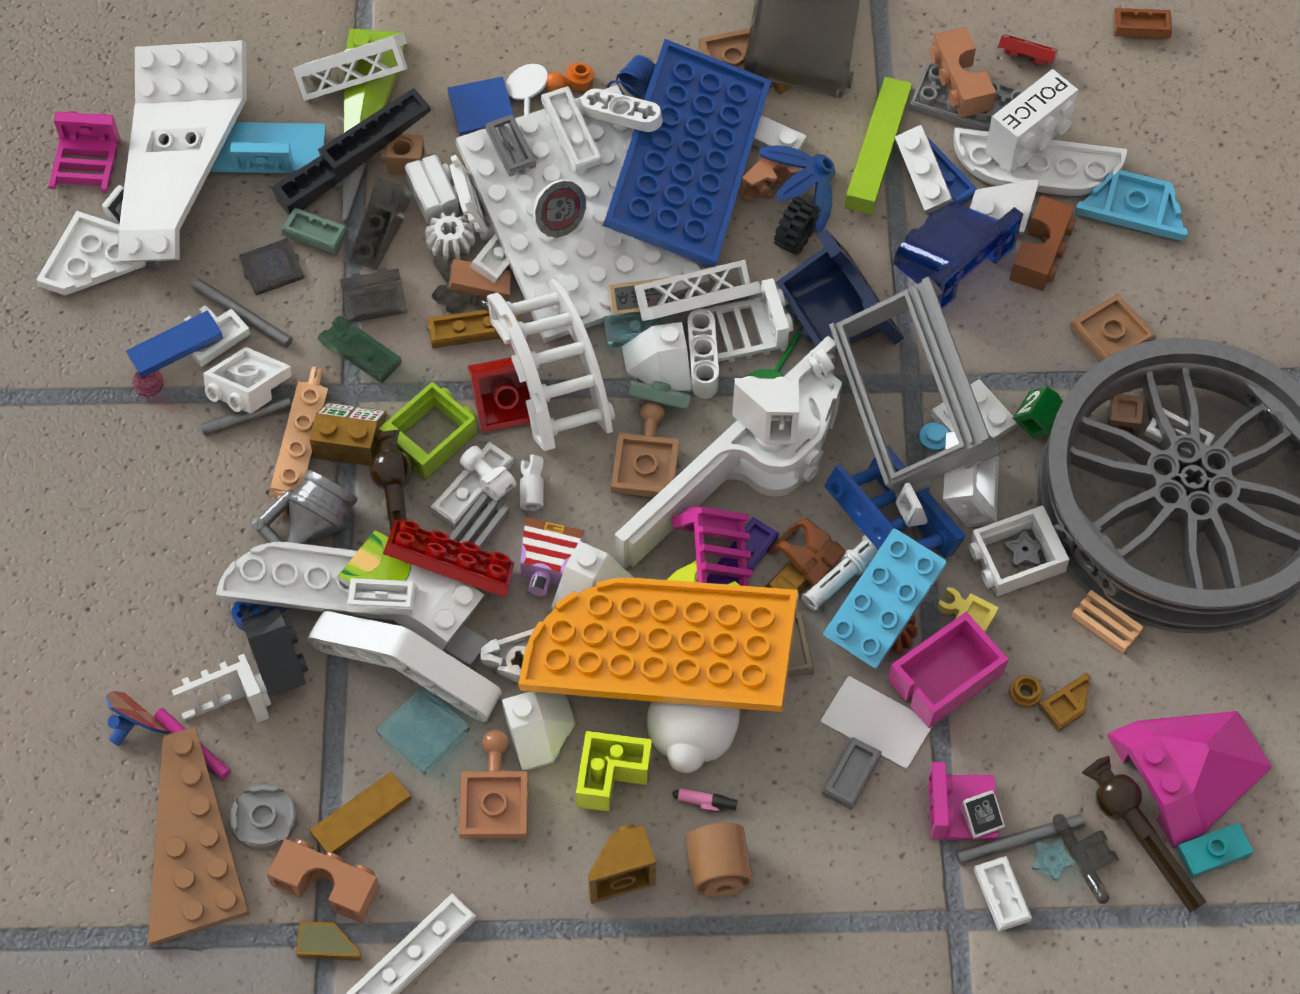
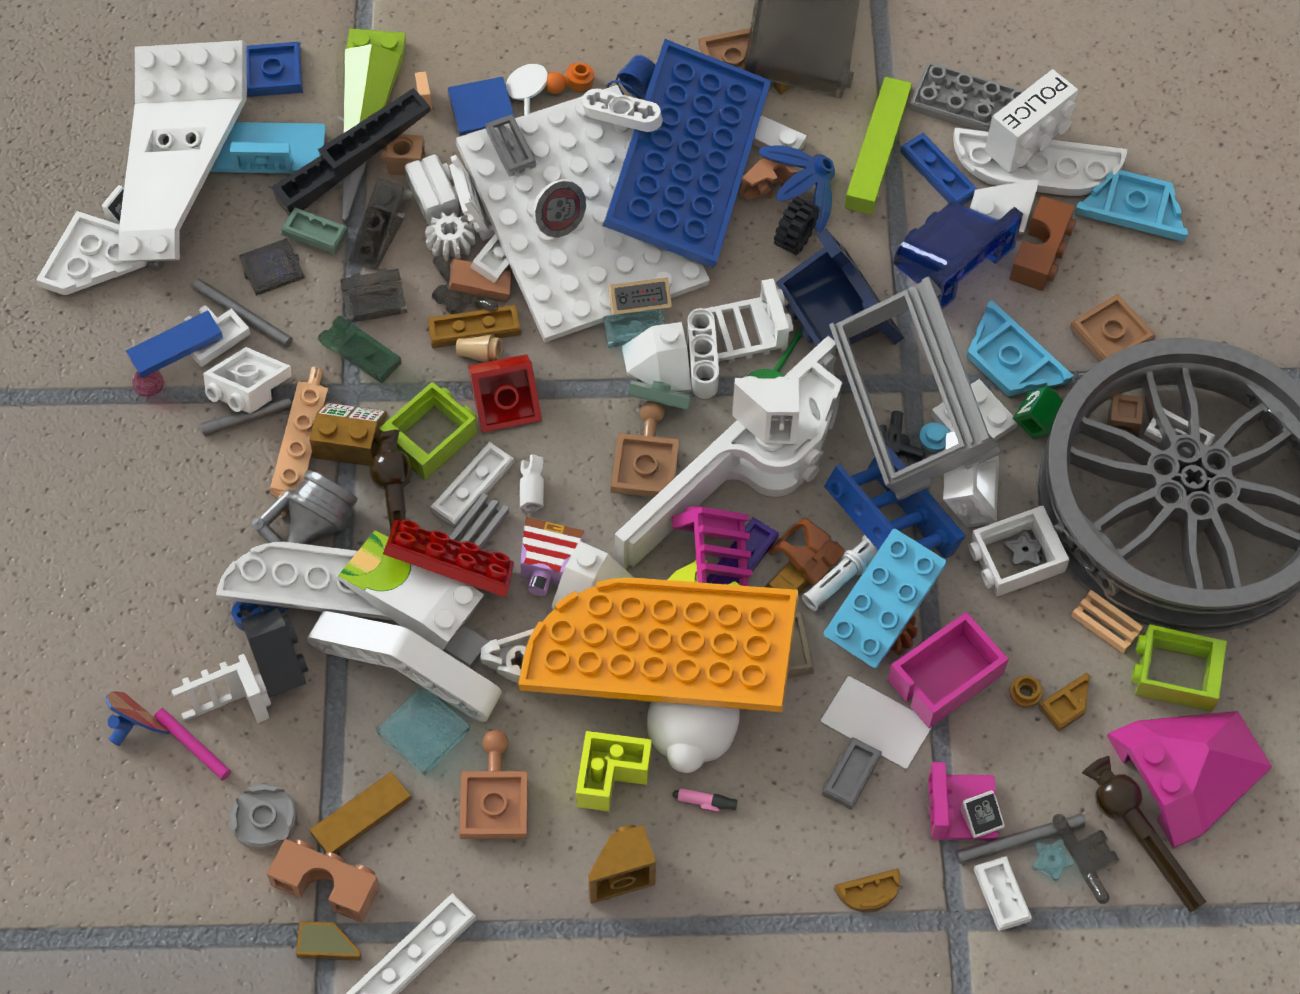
(85, 136): dark pink plate -> none
(193, 862): medium nougat wing -> none
(274, 69): none -> blue tile
(352, 55): white fence -> none
(381, 601): white tile -> none
(423, 87): none -> light nougat tile
(480, 348): none -> tan cone
(494, 481): white leg -> none
(526, 362): white fence -> none
(538, 727): white slope -> none
(571, 129): white tile -> none
(703, 299): white fence -> none
(719, 859): medium nougat piece -> none
(820, 362): white plate -> none
(869, 892): none -> pearl gold tile
(900, 442): none -> black piece
(910, 507): white slope -> none
(924, 169): white plate -> none
(967, 91): nougat arch -> none
(979, 609): light yellow plate -> none
(1012, 356): none -> medium azure wing
(1039, 53): red plate -> none
(1142, 23): dark orange plate -> none
(1186, 643): none -> lime window
(1215, 850): teal plate -> none

